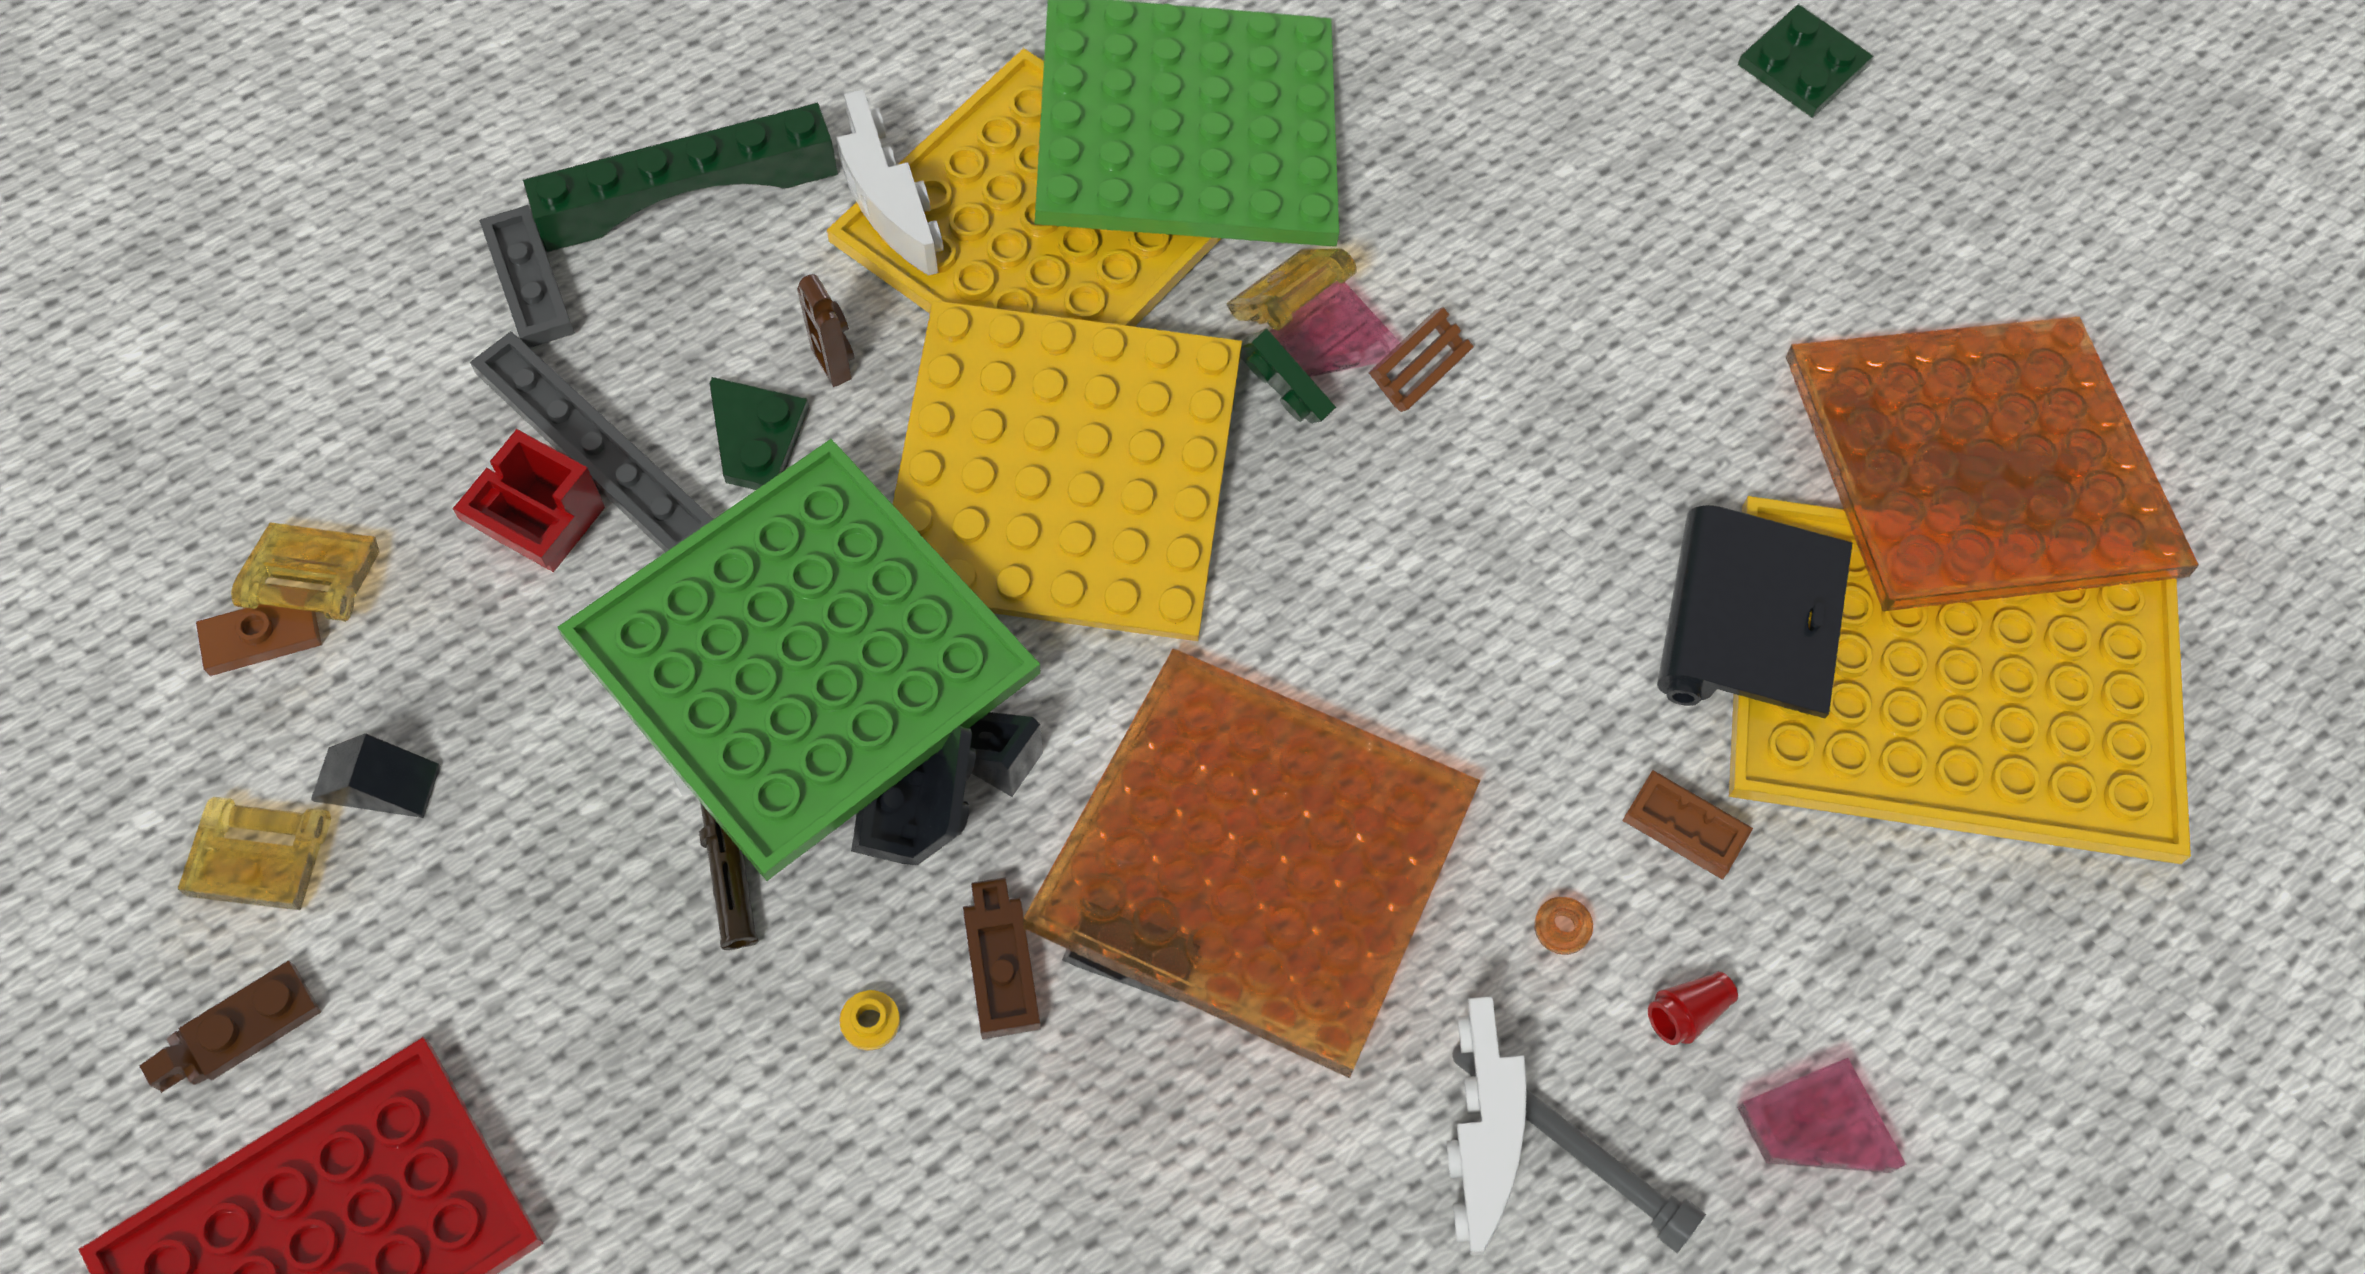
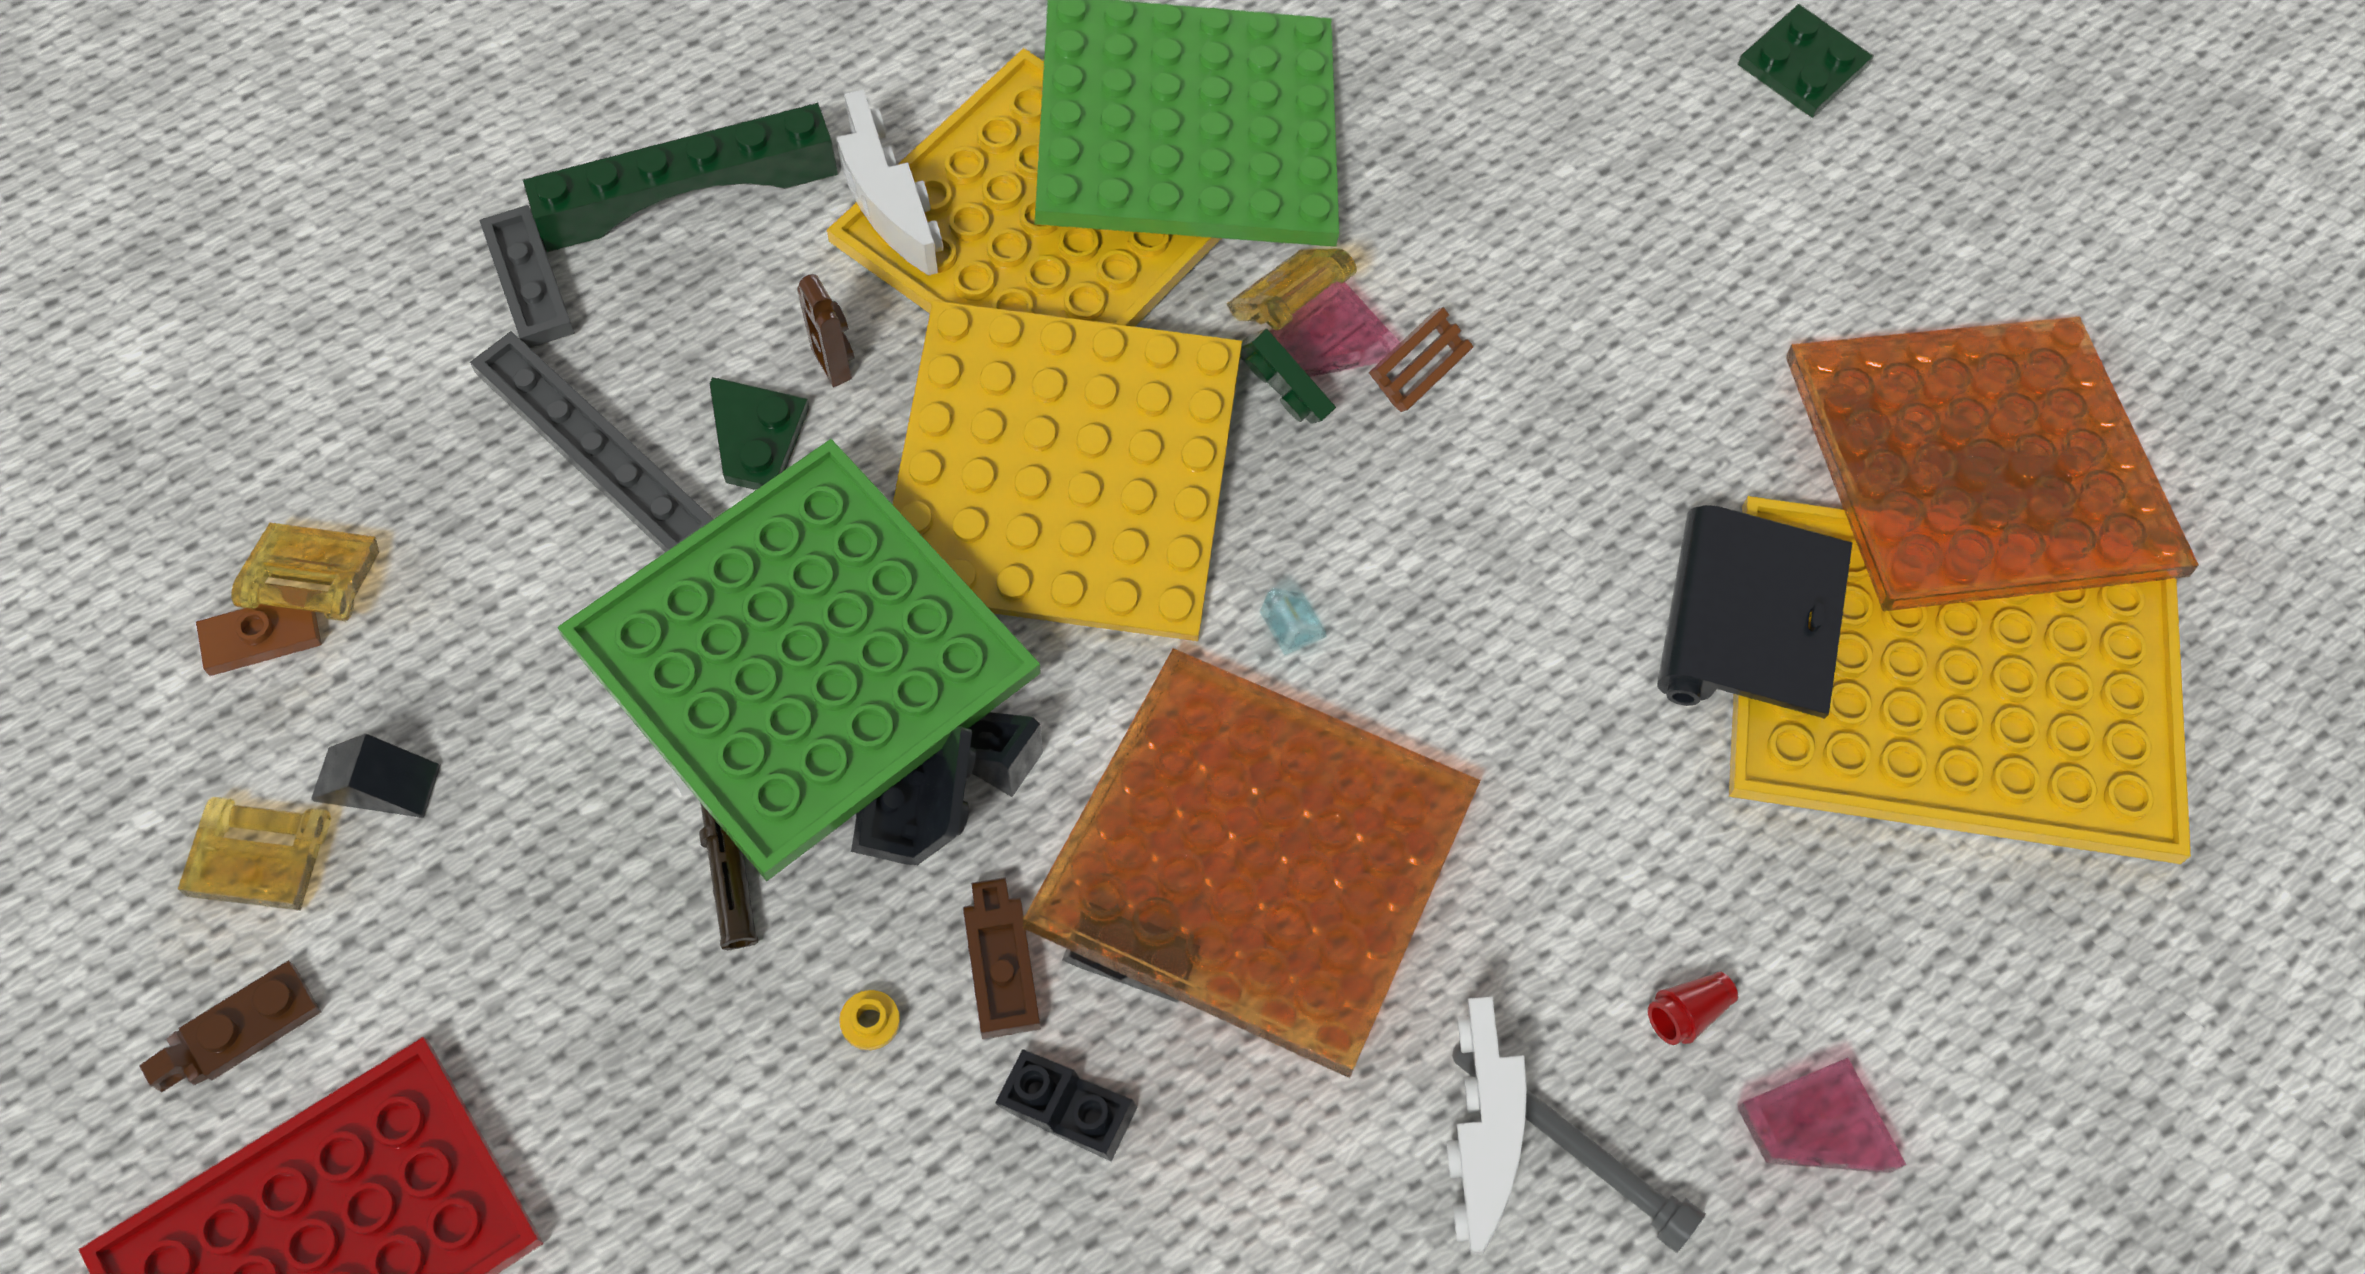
(532, 501): red plate -> none
(1066, 1104): none -> black slope
(1291, 620): none -> clear light blue slope
(1557, 940): clear orange plate -> none
(1688, 824): dark orange plate -> none

